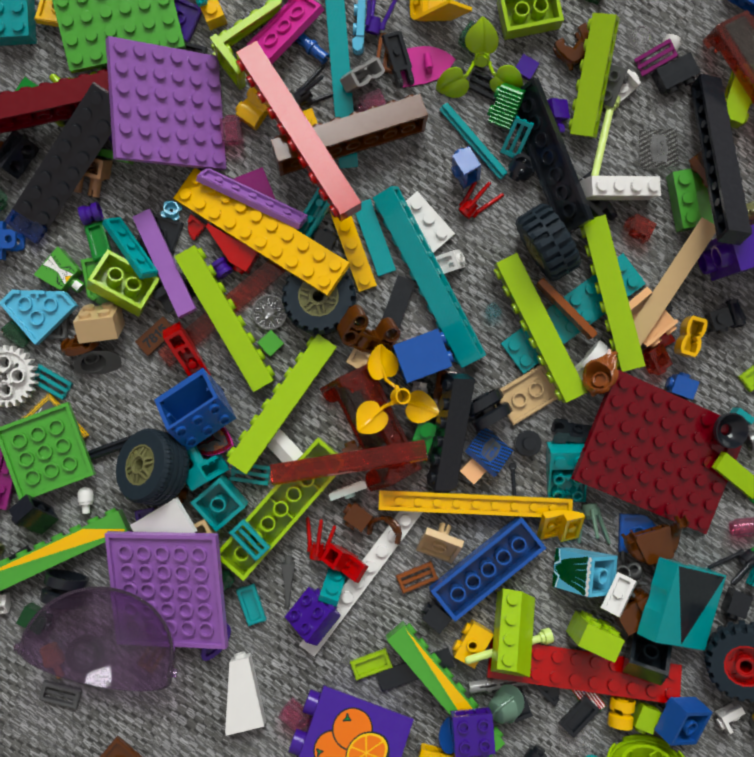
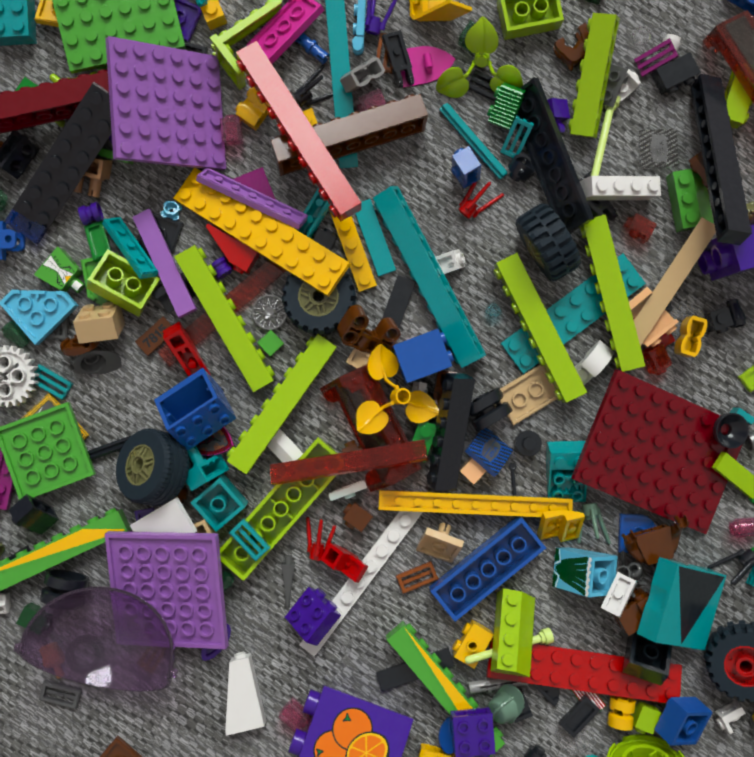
(85, 498): white cylinder -> none
(195, 227): red tile -> none
(251, 604): teal tile -> none
(253, 481): teal tile -> none
(332, 587): teal plate -> none
(371, 664): lime tile -> none
(389, 520): reddish brown helmet -> none
(430, 223): white wing -> none
(435, 616): black brick -> none
(527, 67): dark purple tile -> none
(569, 432): black plate -> none
(578, 321): dark orange tile -> none
(595, 635): lime brick -> none
(601, 373): dark orange hair -> none
(682, 386): blue brick -> none
(736, 603): black brick -> none

